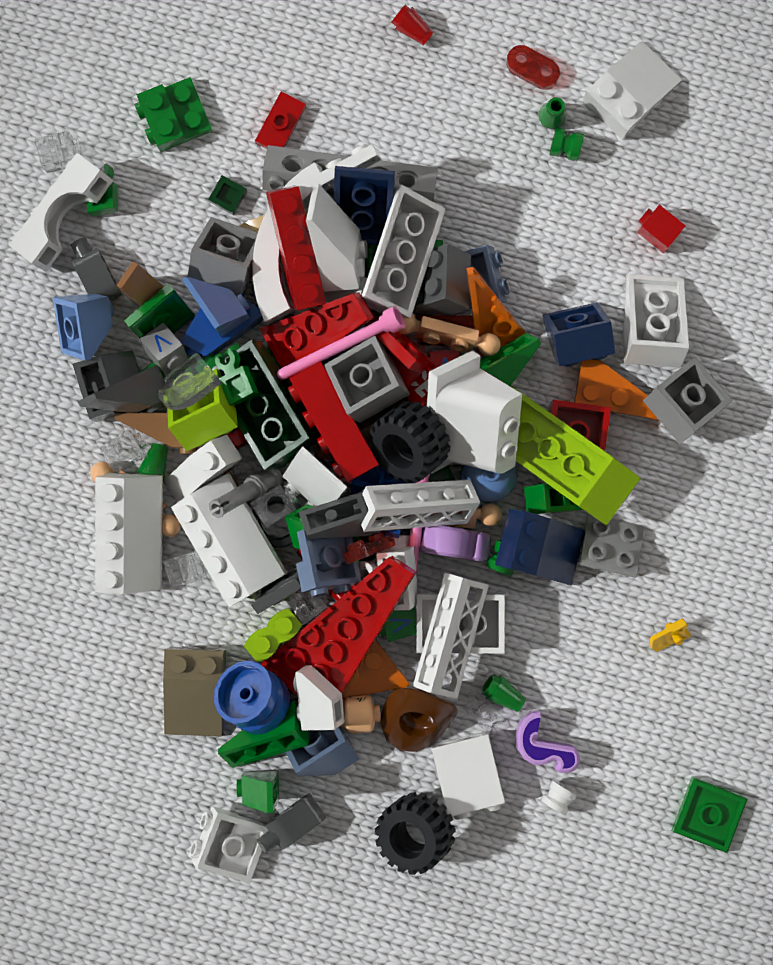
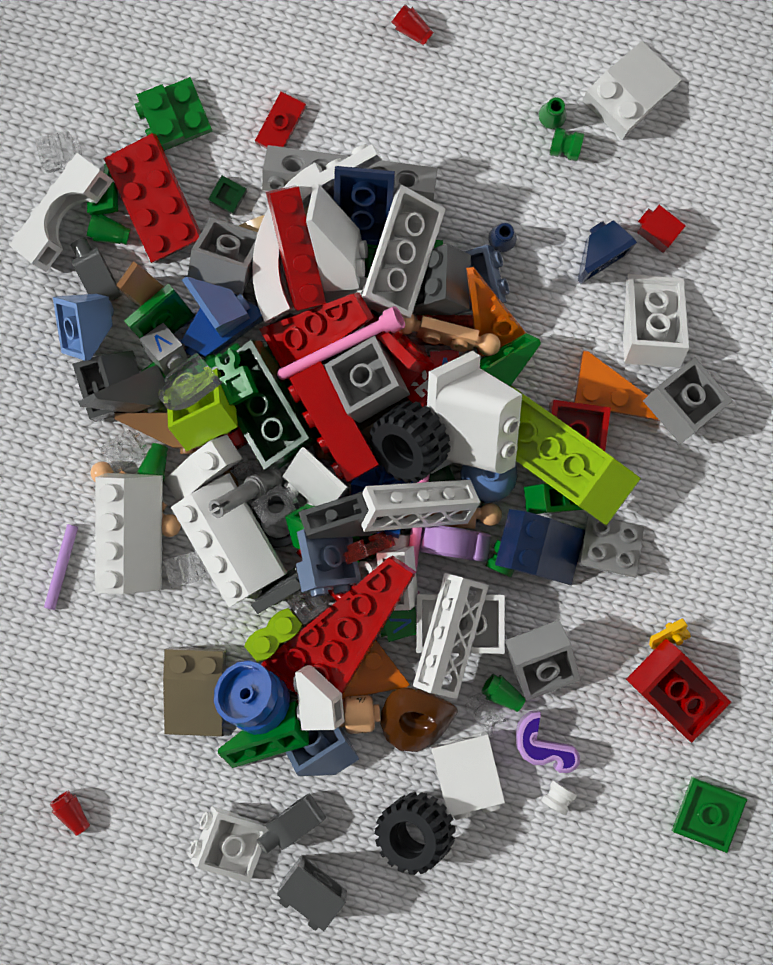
(61, 566): none -> lavender bar
(69, 812): none -> red cone
(107, 230): none -> green cone
(153, 198): none -> red plate
(259, 790): green slope -> none
(312, 894): none -> dark grey container
(499, 242): none -> dark blue cone
(531, 69): clear red plate -> none
(543, 660): none -> light grey brick
(579, 334): dark blue slope -> none
(603, 248): none -> dark blue slope
(678, 690): none -> red slope

